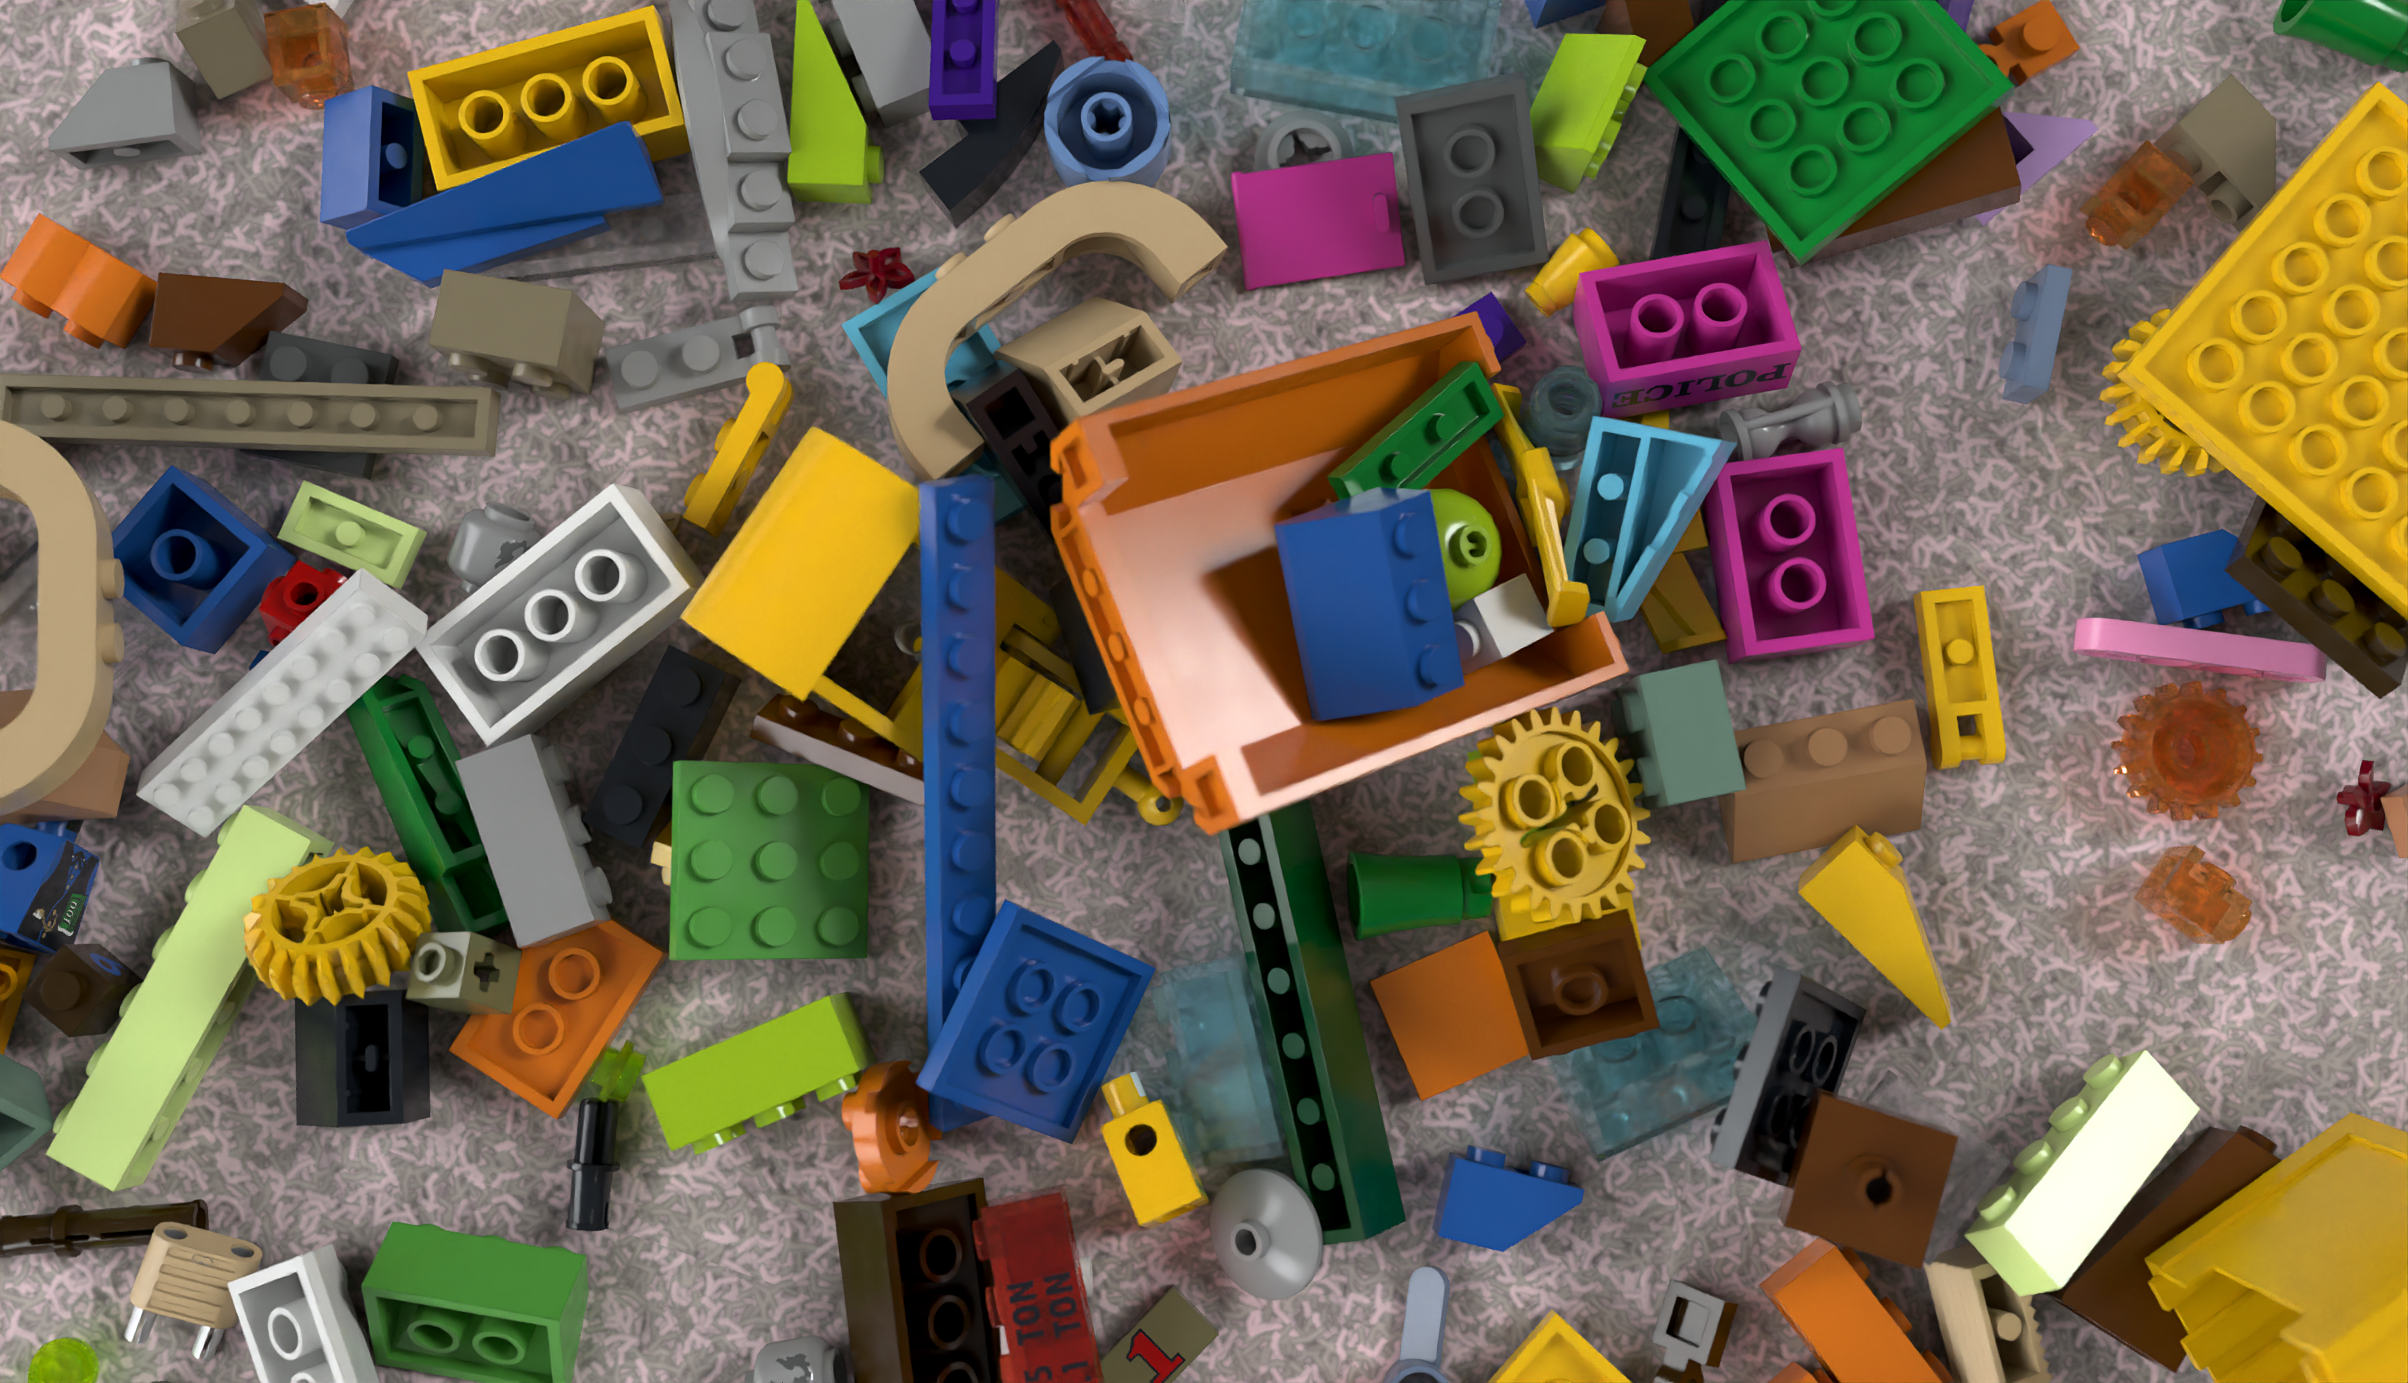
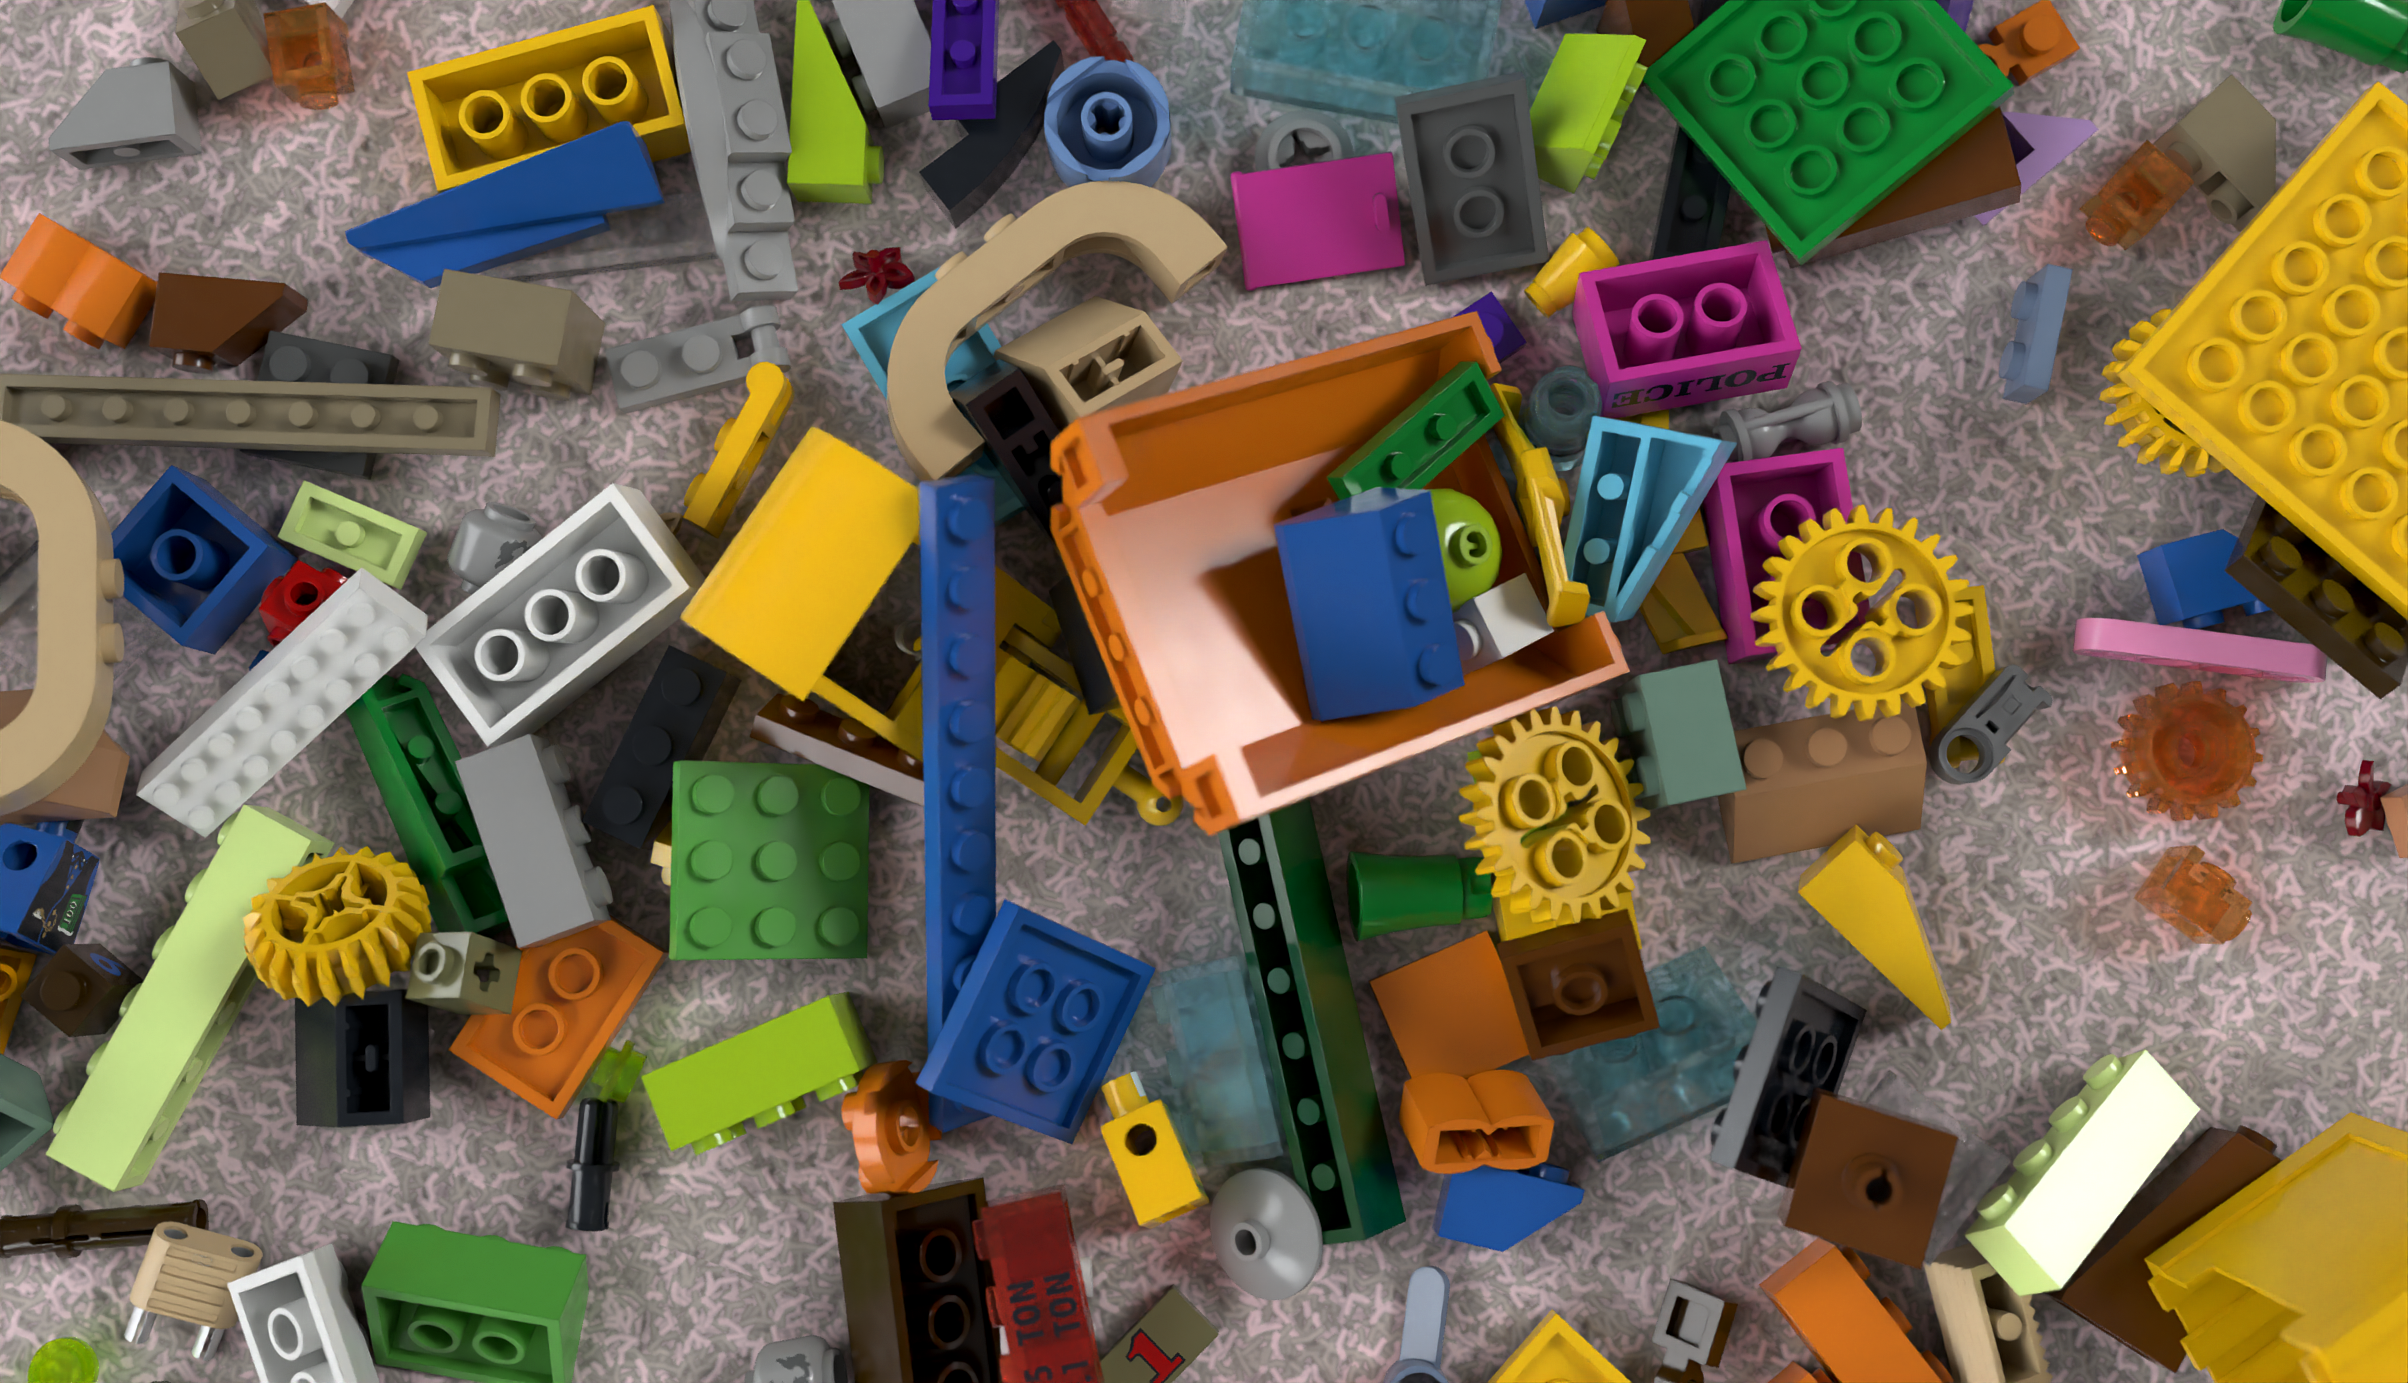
(369, 156): blue brick -> none
(1475, 1121): none -> orange brick
(1901, 653): none -> yellow gear
(1990, 722): none -> flat silver piece

